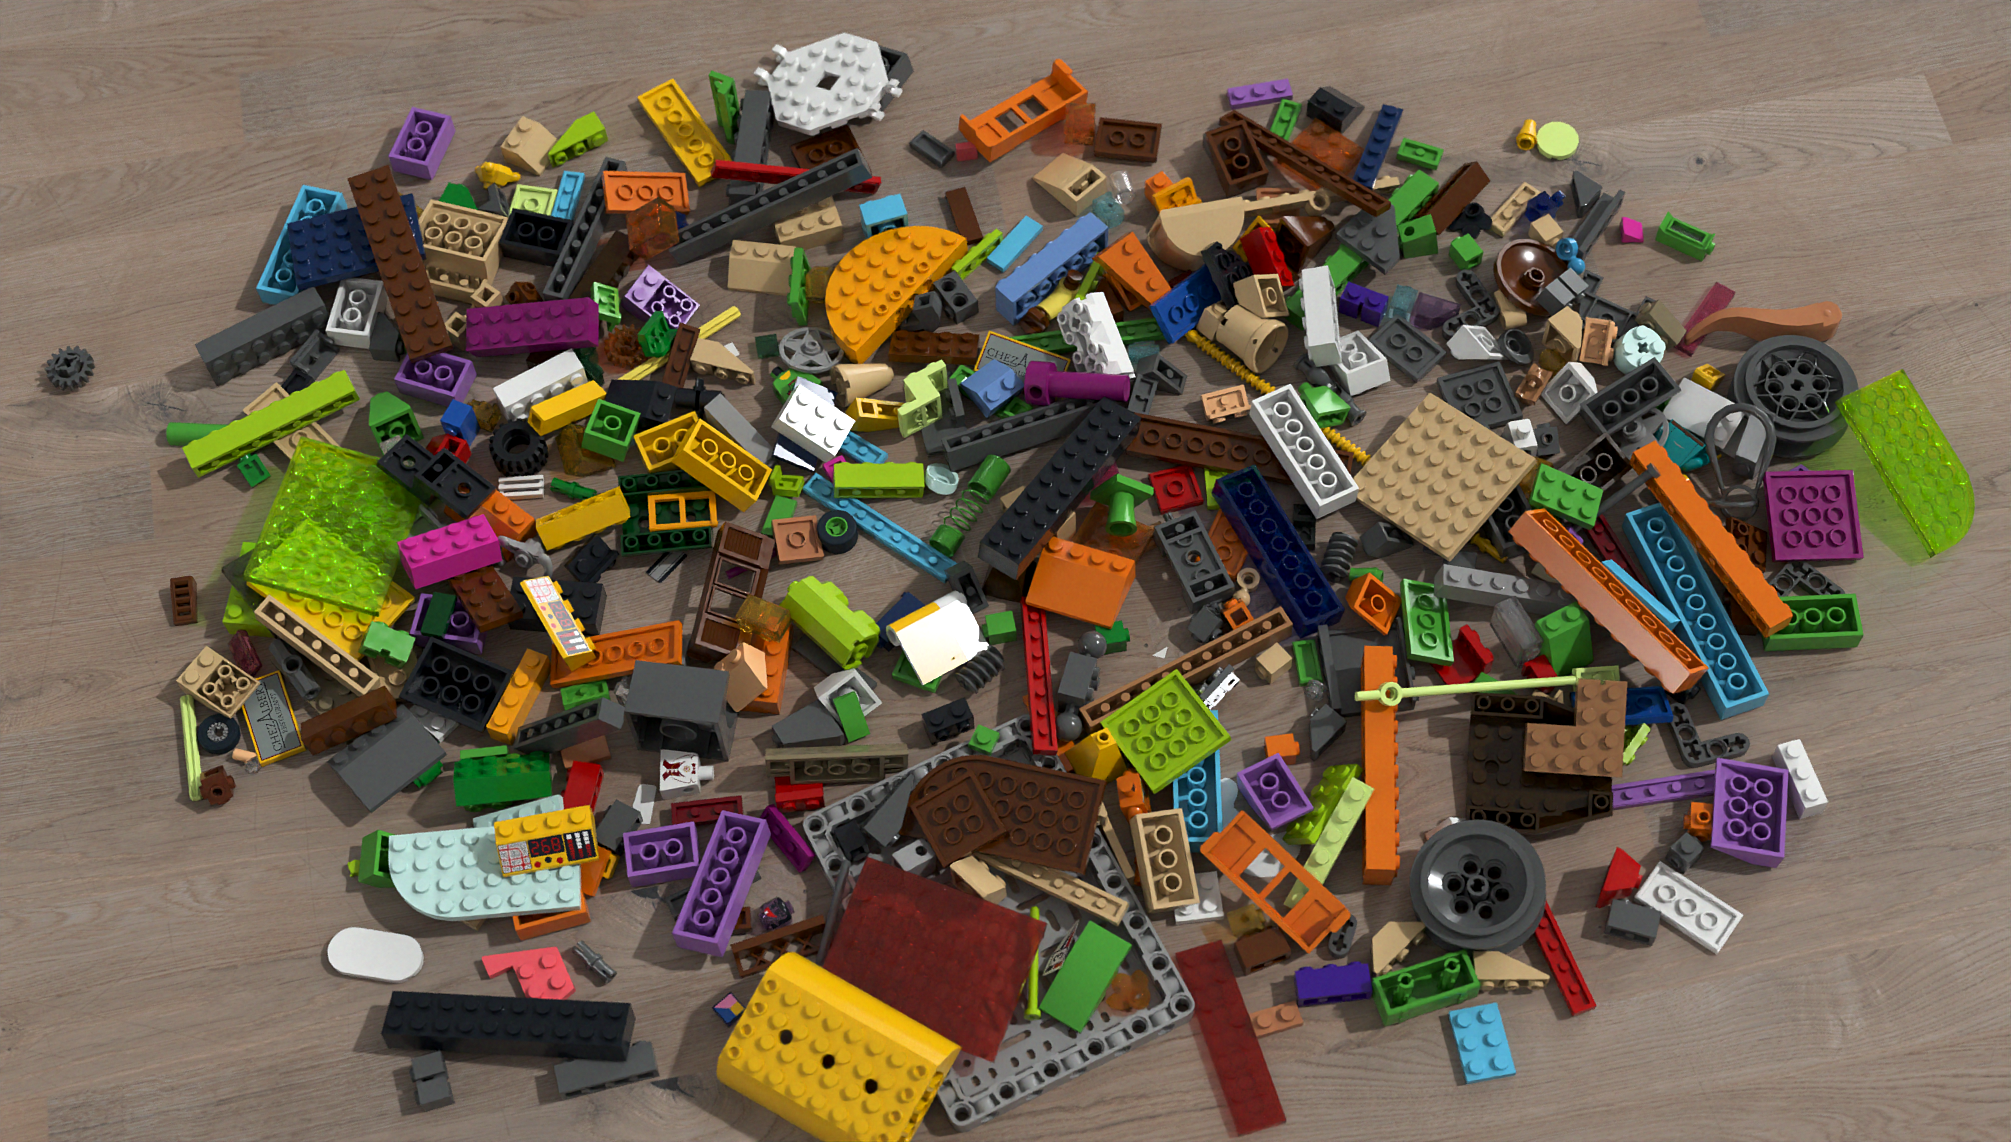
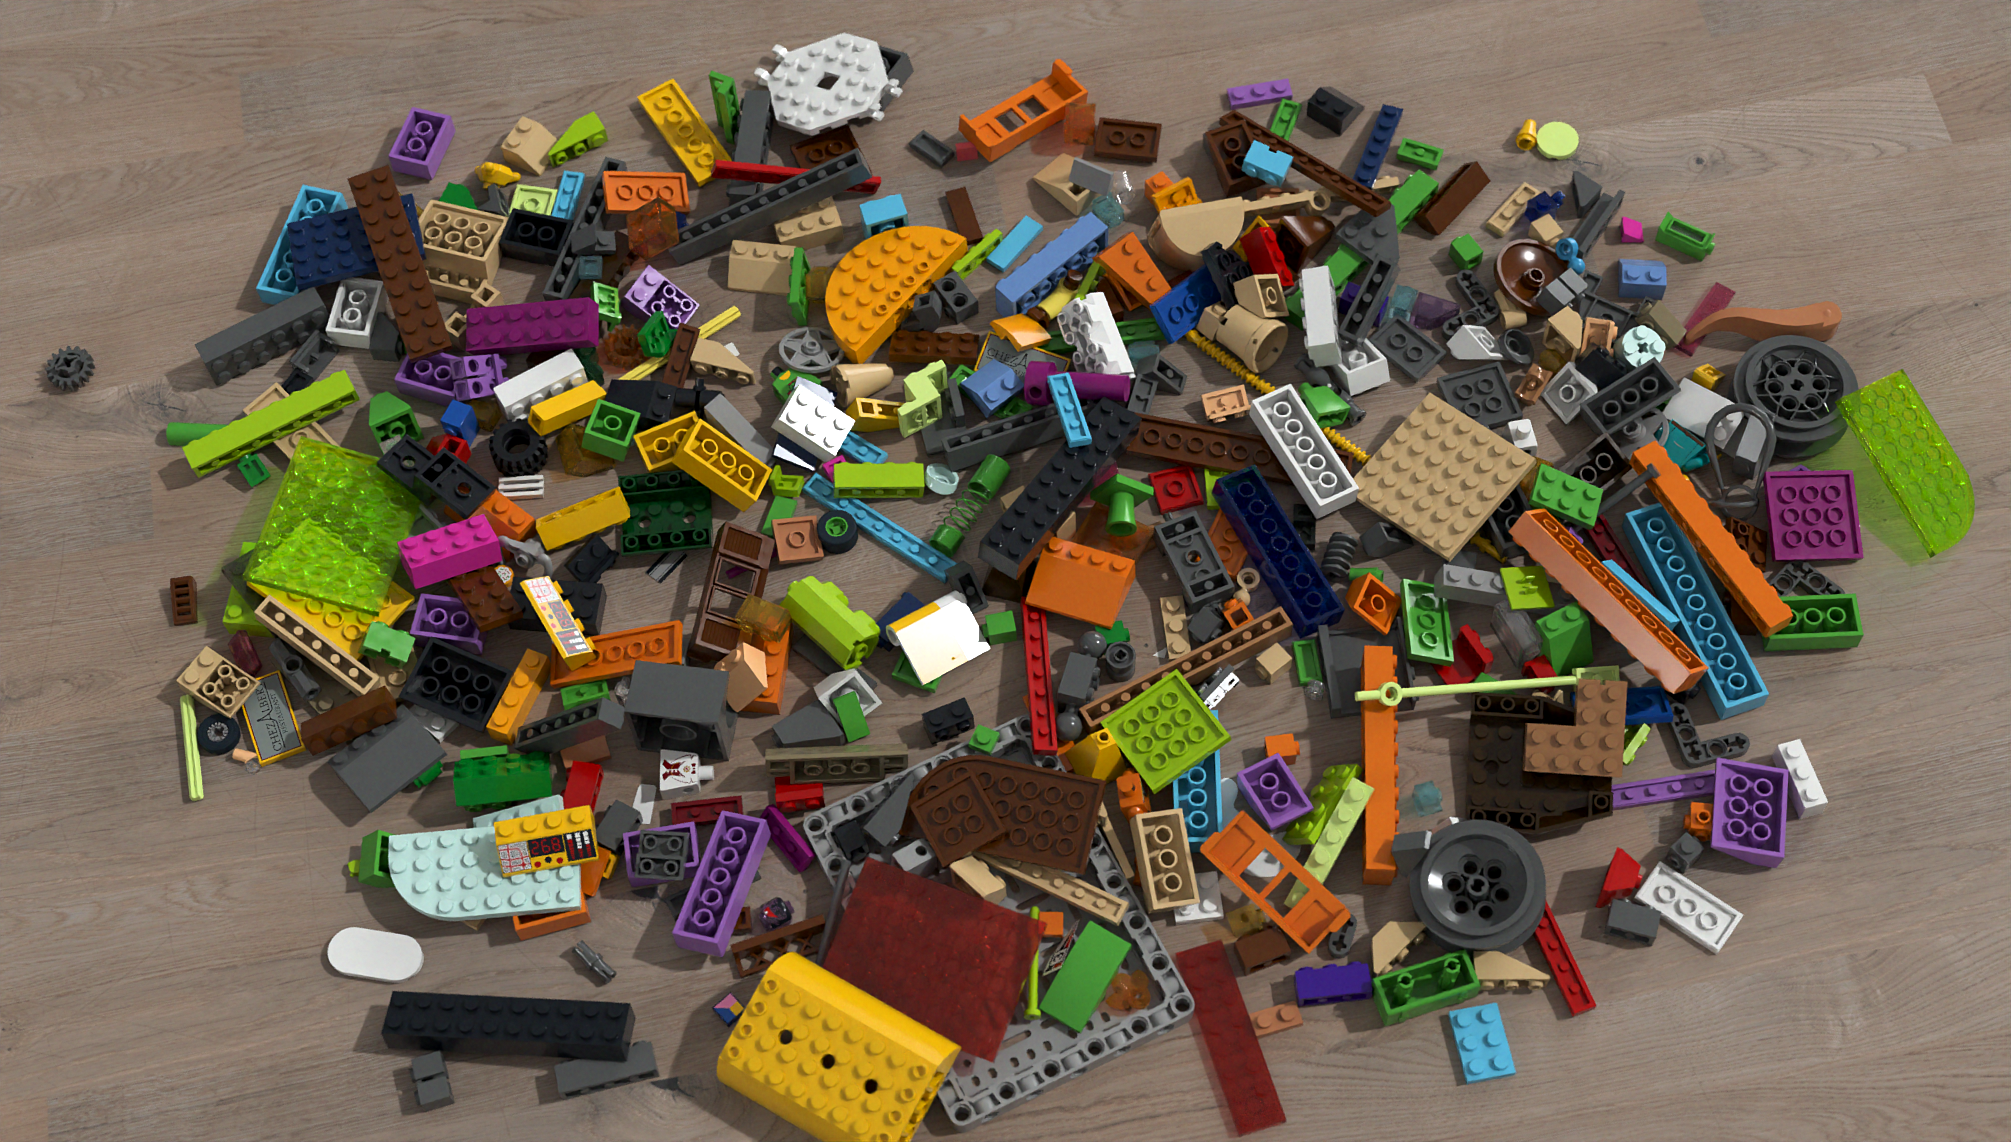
(217, 785): copper brick -> none
(438, 615): dark green tile -> none
(486, 372): none -> medium lavender hips
(505, 574): none -> tile
(523, 293): reddish brown brick -> none
(538, 971): coral wing -> none
(572, 490): green pin -> none
(590, 267): none -> clear light blue plate
(592, 242): none -> dark grey slope
(662, 855): none -> dark grey slope
(681, 497): light orange window -> none
(767, 346): clear green tile -> none
(980, 669): dark grey piece -> none
(1021, 331): none -> light orange slope
(1055, 924): none -> orange tile
(1069, 410): none -> medium azure tile
(1091, 176): none -> light grey slope
(1120, 661): none -> dark grey wheel
(1175, 627): none -> tan plate
(1266, 164): none -> medium azure brick
(1324, 730): dark grey slope -> none
(1328, 147): clear orange plate -> none
(1369, 301): none -> dark grey brick
(1409, 849): none -> dark grey slope
(1418, 237): bright green torso -> none
(1427, 798): none -> clear light blue brick
(1472, 220): black plate -> none
(1527, 588): none -> lime piece
(1551, 445): dark grey brick -> none
(1599, 366): none -> black brick
(1641, 279): none -> medium blue slope

